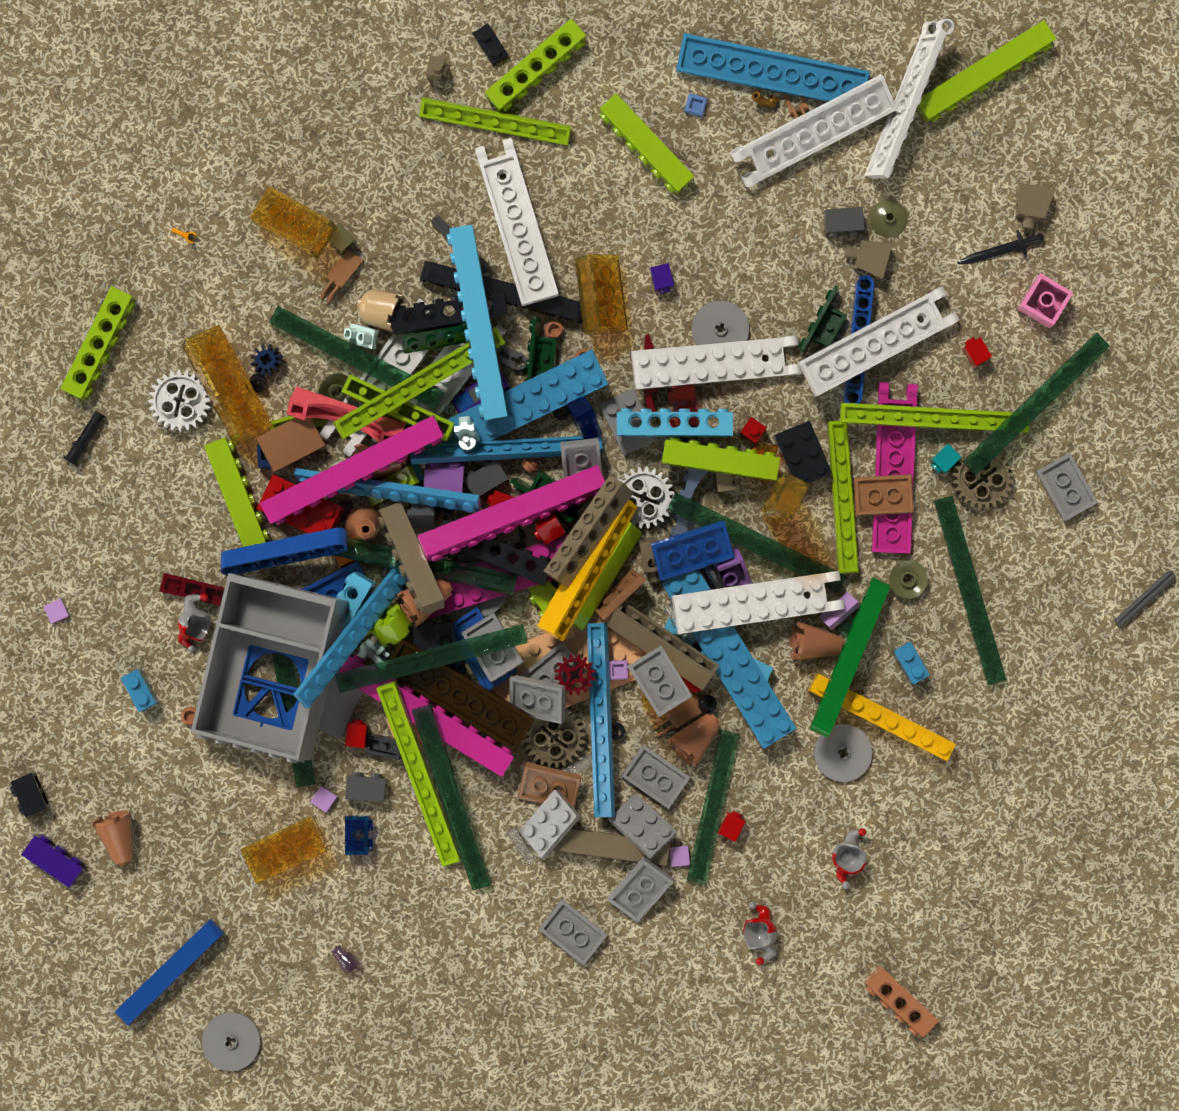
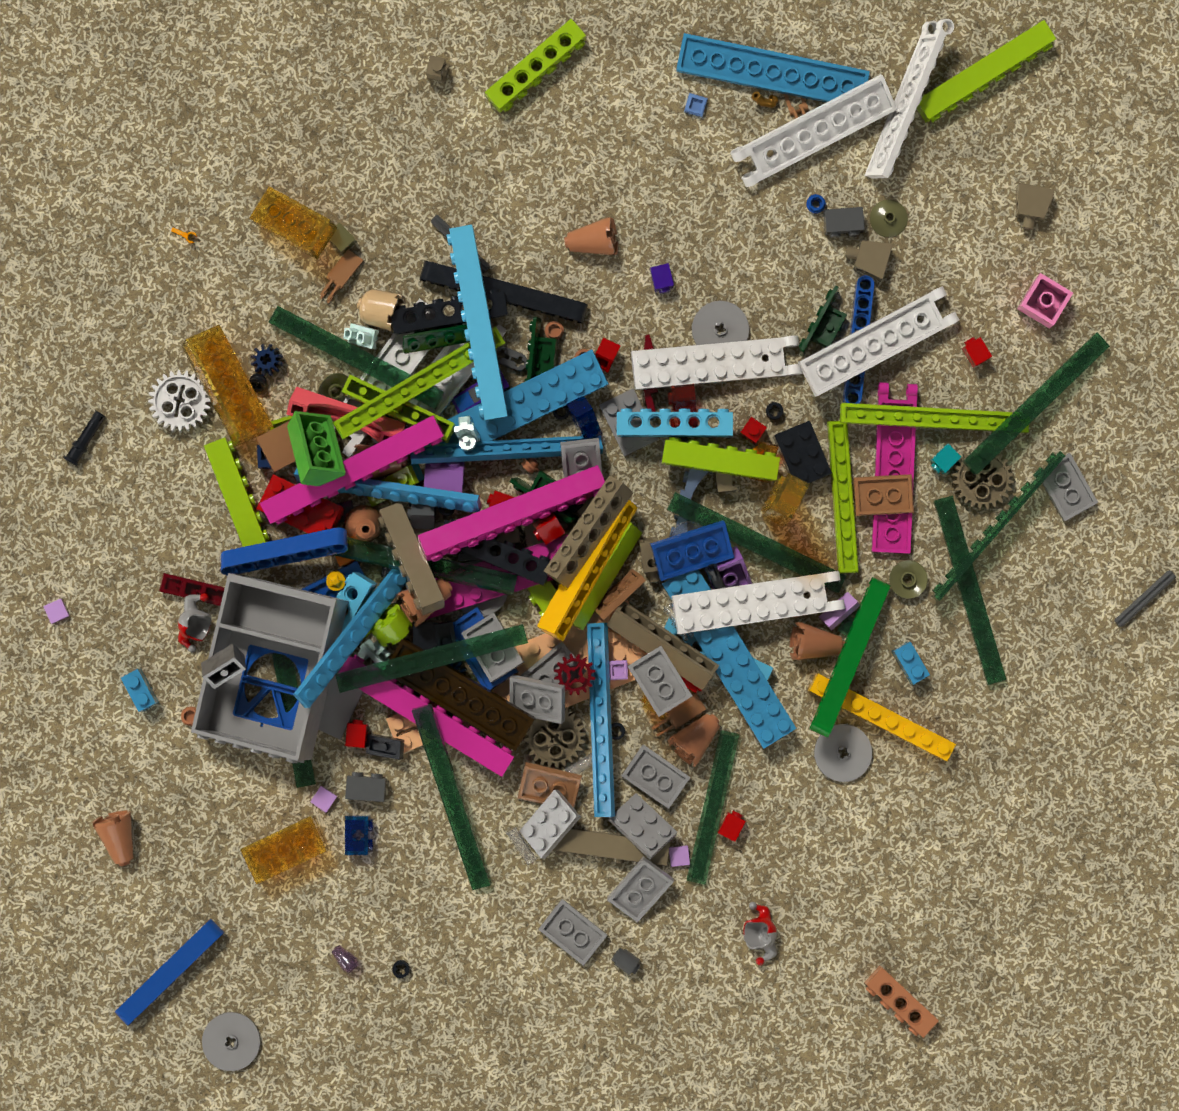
(29, 794): black brick -> none
(53, 860): dark purple brick -> none
(114, 298): lime brick -> none
(223, 666): none -> flat silver brick
(315, 448): none -> bright green slope
(335, 580): none -> yellow tile
(394, 969): none -> black bush
(418, 773): lime plate -> none
(486, 478): dark grey brick -> none
(490, 44): black plate -> none
(495, 121): lime tile -> none
(517, 225): white hinge -> none
(594, 238): none -> nougat cone
(601, 294): clear yellow brick -> none
(607, 353): none -> red brick
(626, 961): none -> dark grey brick
(646, 144): lime brick -> none
(650, 481): white gear -> none
(712, 703): black axle -> none
(779, 414): none -> black bush
(818, 198): none -> blue plate
(849, 857): light grey piece -> none
(992, 531): none -> clear green plate
(1020, 244): black sword -> none

